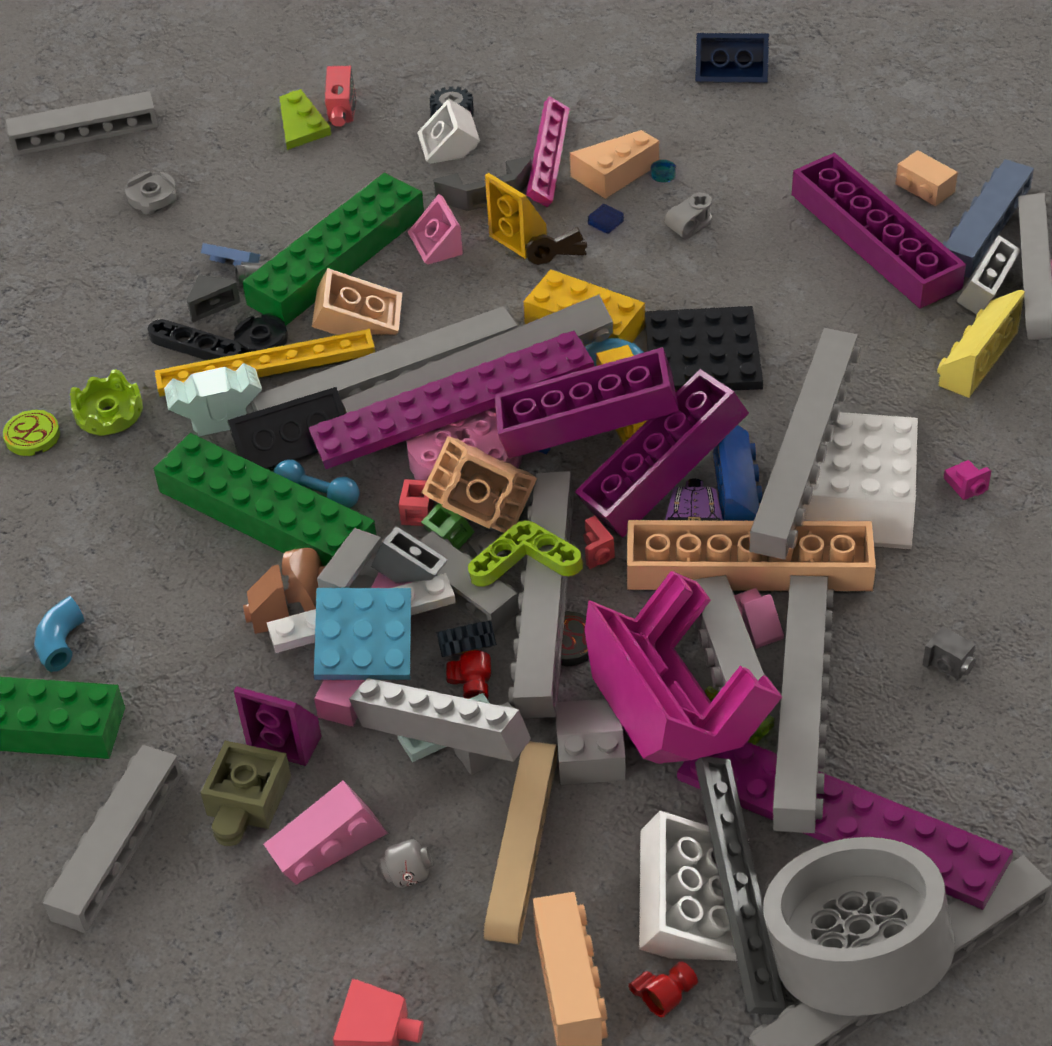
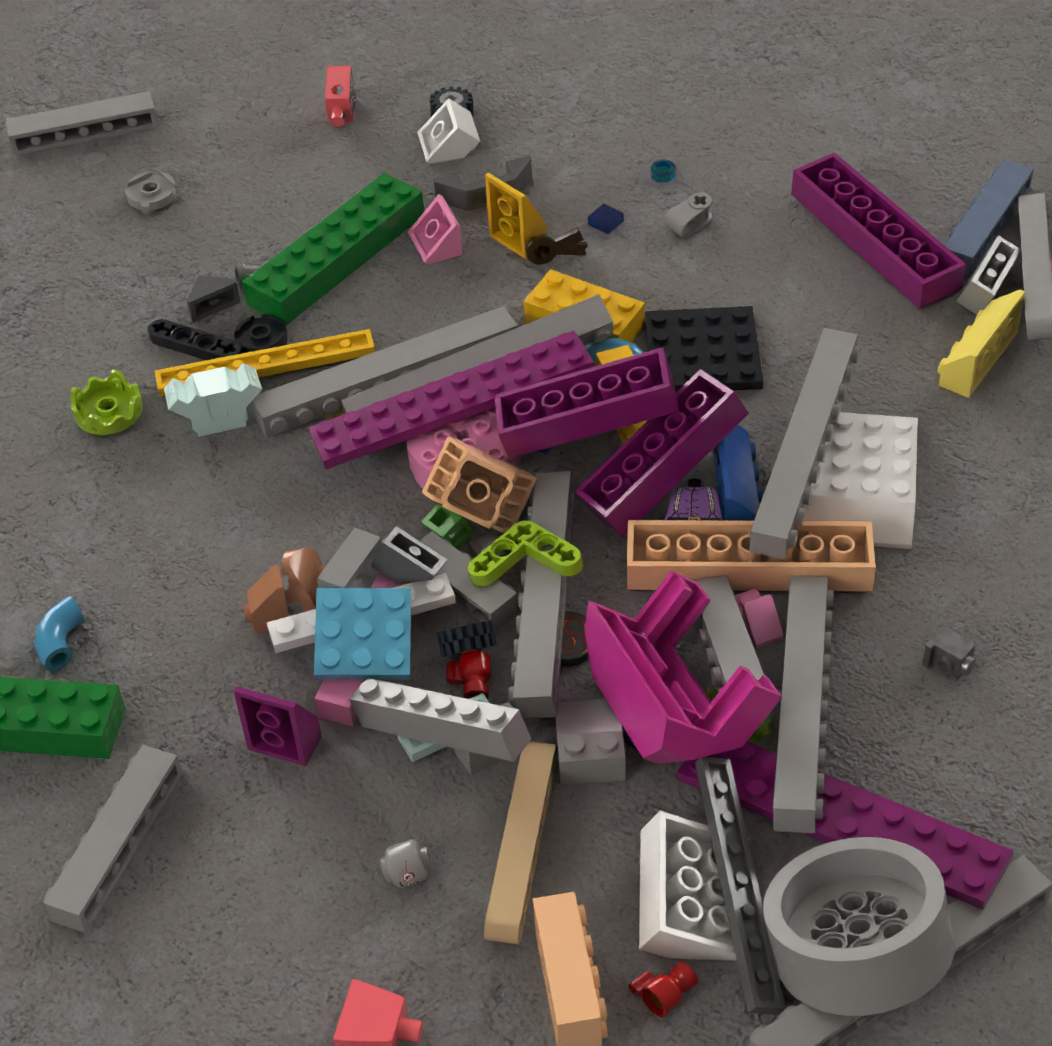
(31, 432): lime tile -> none
(220, 253): medium blue plate -> none
(244, 789): olive brick -> none
(255, 499): green brick -> none
(283, 429): black plate -> none
(301, 120): lime wing -> none
(324, 834): bright pink wedge -> none
(341, 490): dark azure piece -> none
(353, 305): light nougat slope -> none
(413, 504): coral brick -> none
(548, 152): dark pink plate -> none
(599, 543): coral bracket -> none
(615, 162): light nougat wedge -> none
(732, 57): dark blue slope -> none
(926, 178): light nougat brick -> none
(967, 479): dark pink bracket -> none

